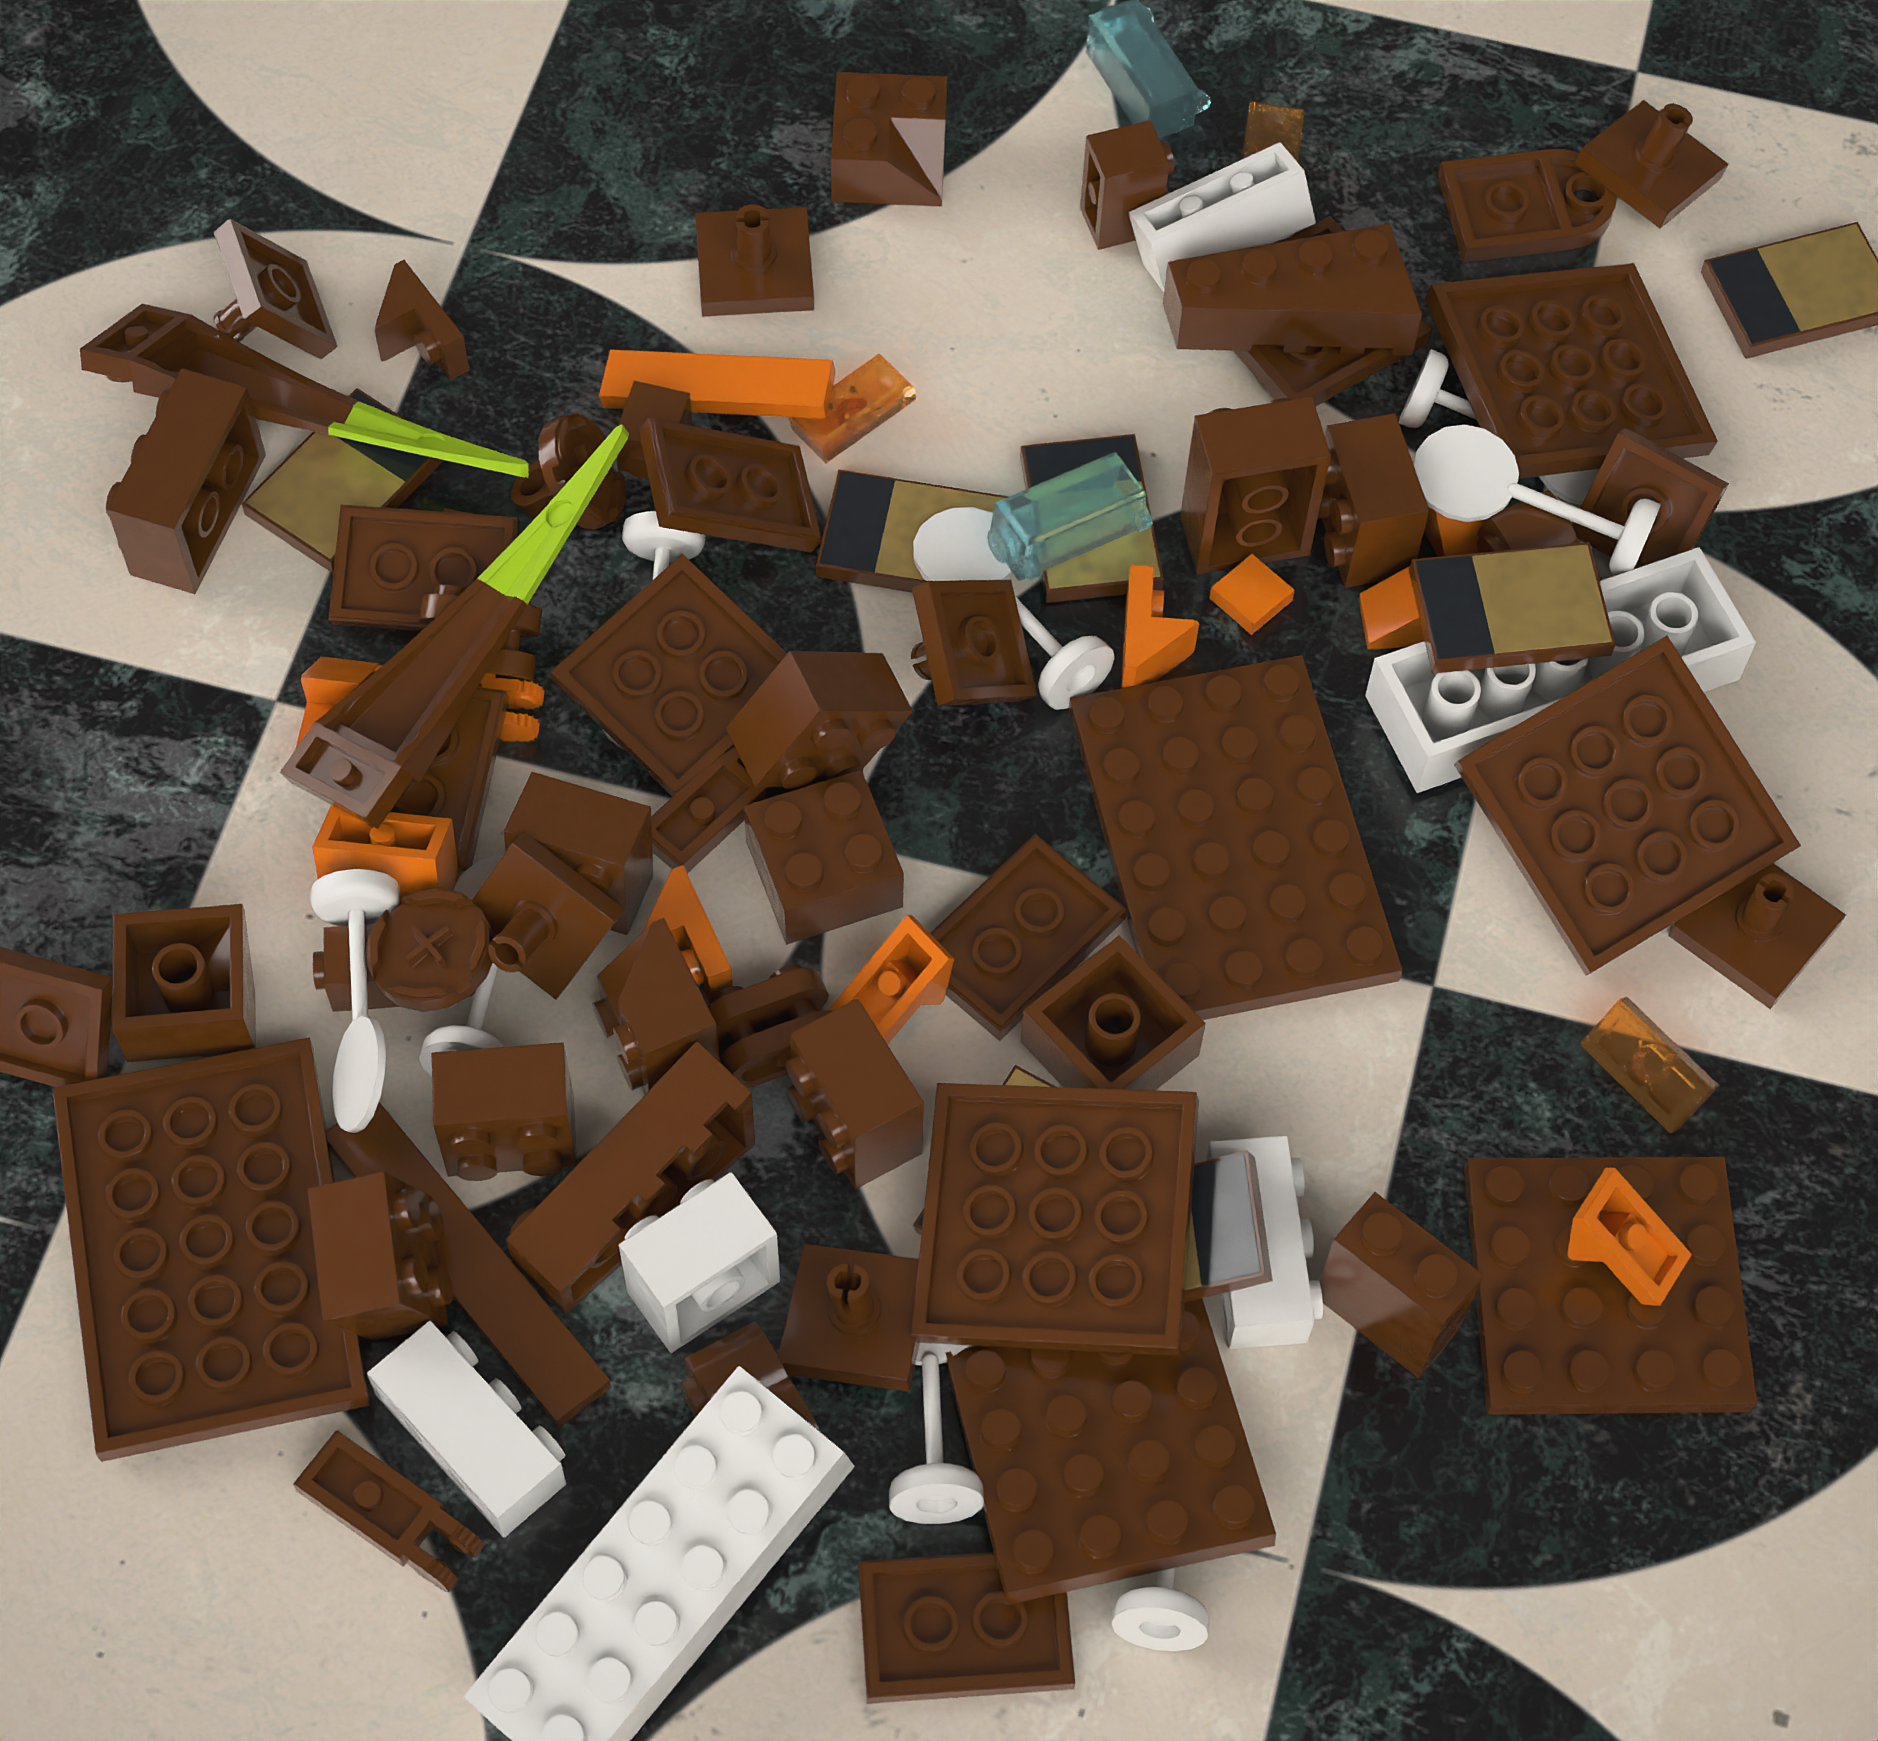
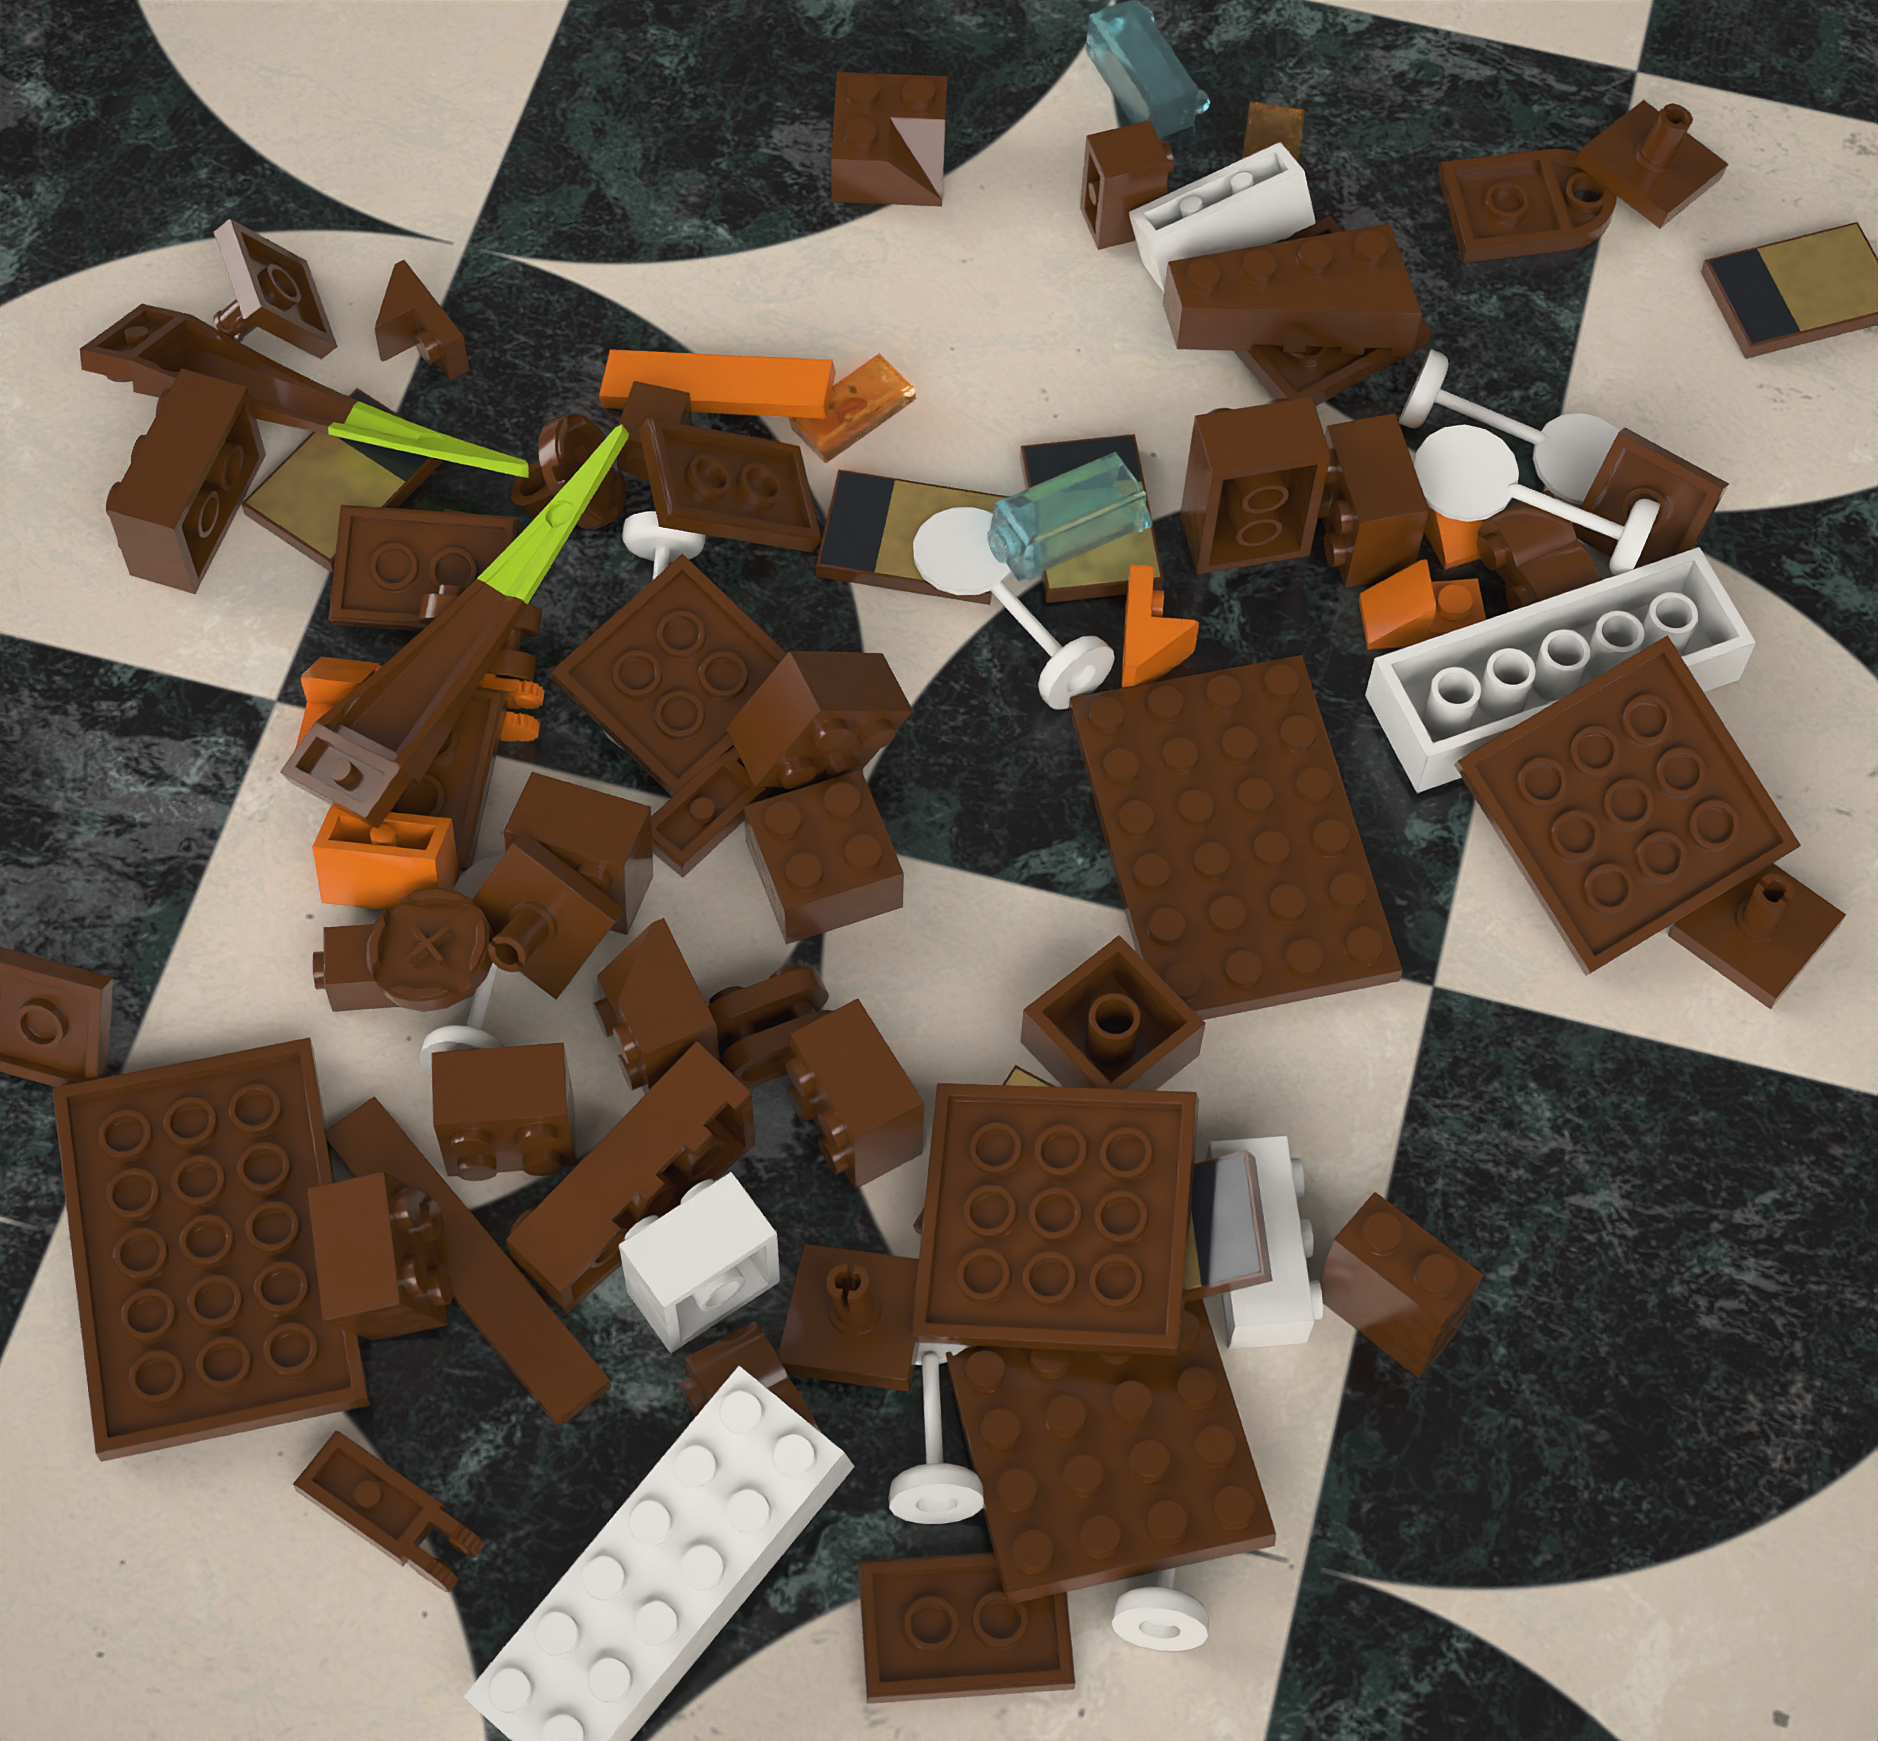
(182, 983): reddish brown slope -> none
(354, 900): white piece -> none
(469, 1426): white brick -> none
(692, 932): orange slope -> none
(754, 261): reddish brown tile -> none
(900, 978): orange slope -> none
(972, 642): reddish brown tile -> none
(1023, 934): reddish brown tile -> none
(1251, 594): orange tile -> none
(1511, 607): tile -> none
(1568, 365): reddish brown plate -> none
(1569, 1330): reddish brown plate -> none
(1629, 1238): orange slope -> none
(1649, 1064): clear orange plate -> none

